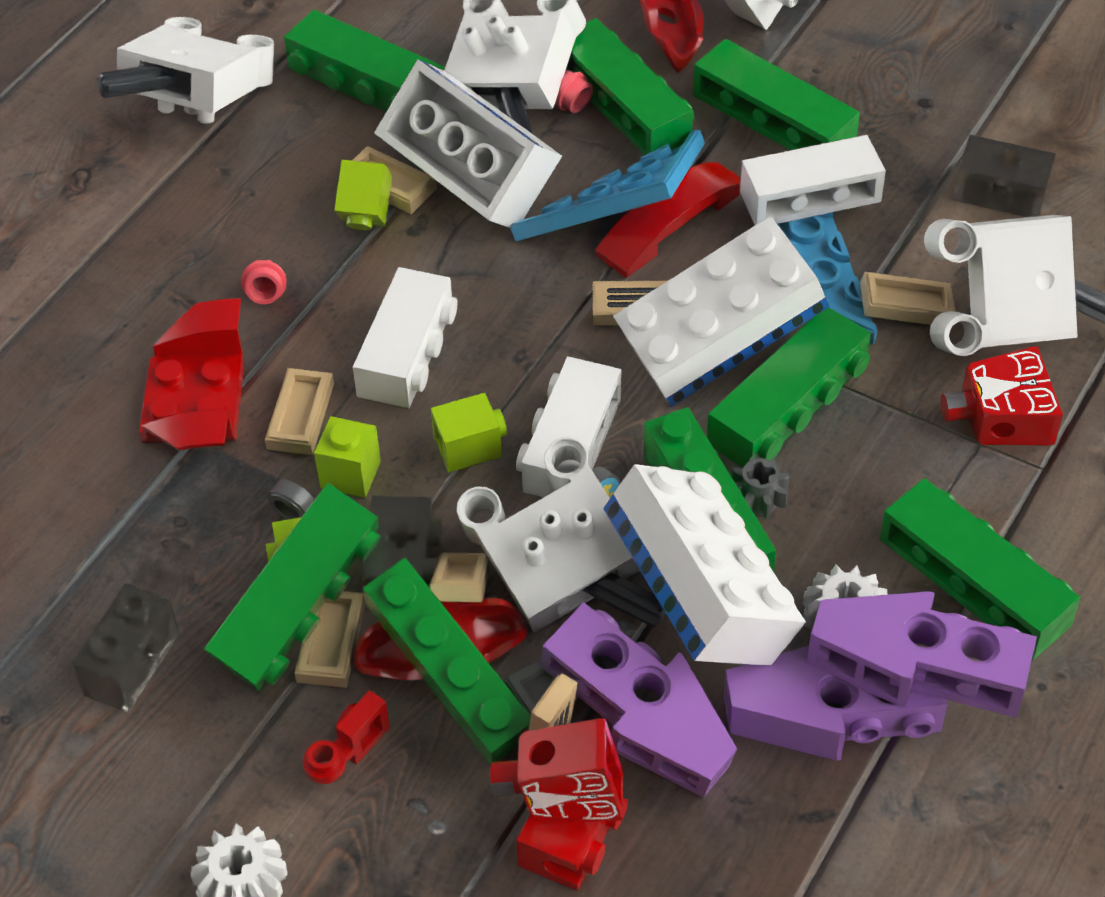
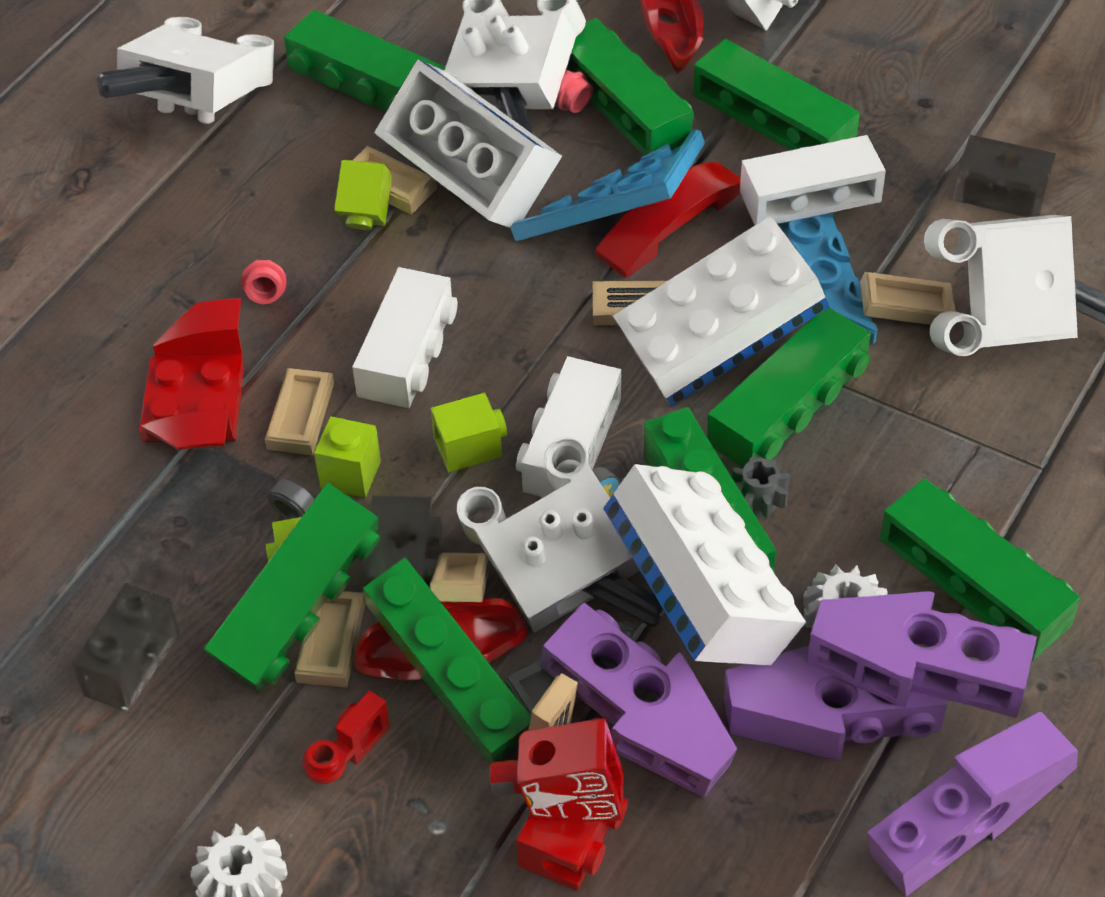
(971, 801): none -> medium lavender brick
(1007, 400): red torso -> none

